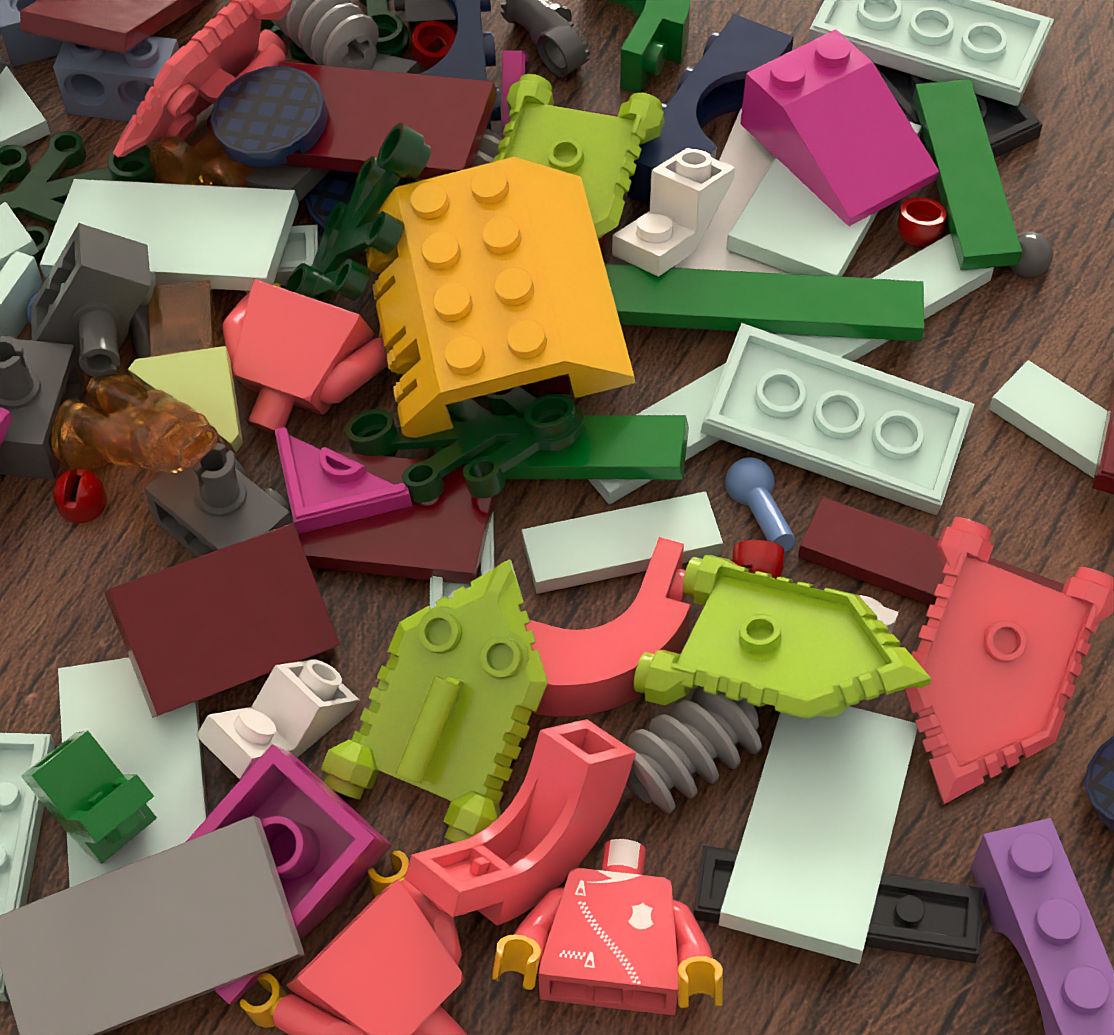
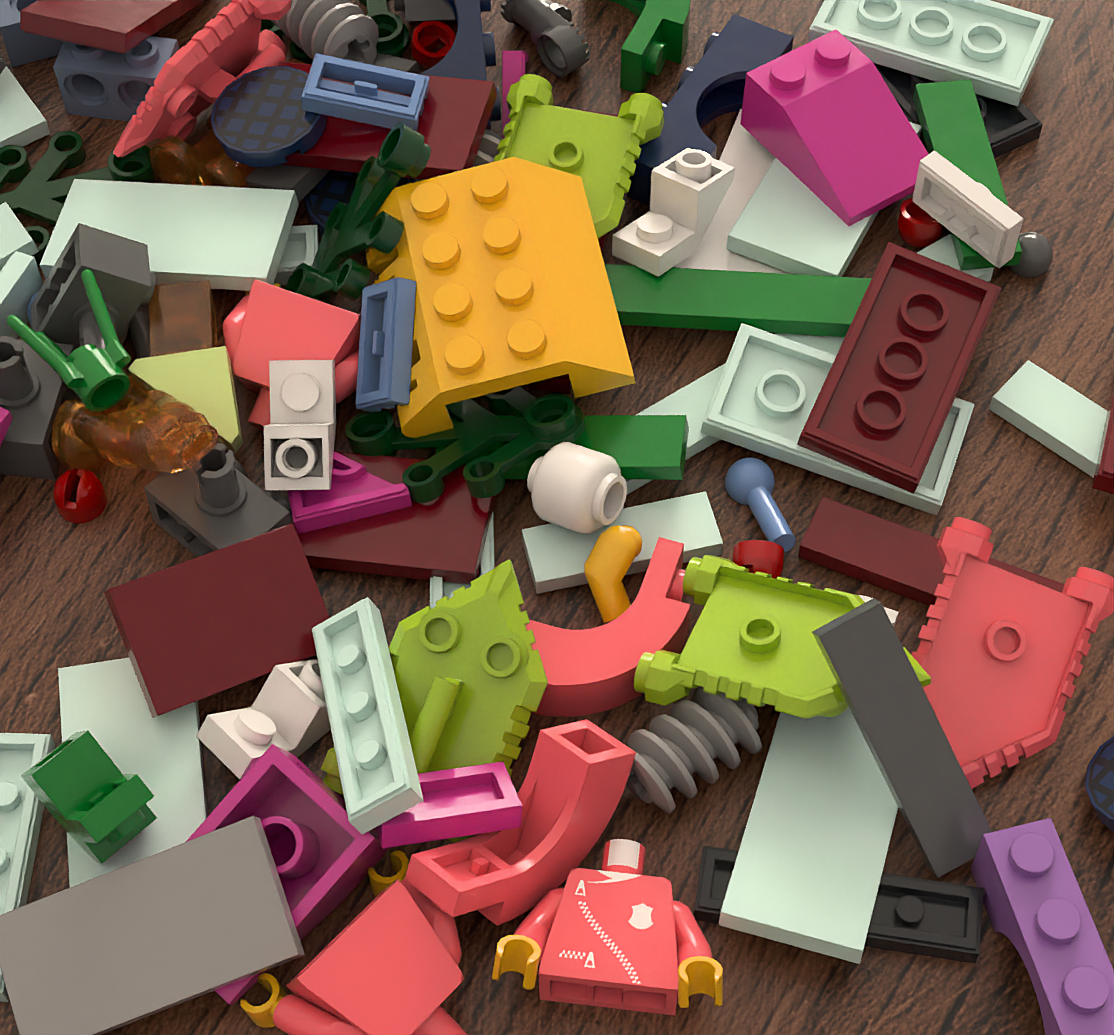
(88, 370): none -> green plant
(301, 425): none -> white slope
(362, 100): none -> medium blue tile
(366, 717): none -> light aqua tile
(386, 345): none -> medium blue tile
(456, 805): none -> dark pink tile
(577, 488): none -> white head
(607, 567): none -> yellow arm
(899, 367): none -> dark red tile
(904, 735): none -> dark grey tile
(967, 209): none -> white plate

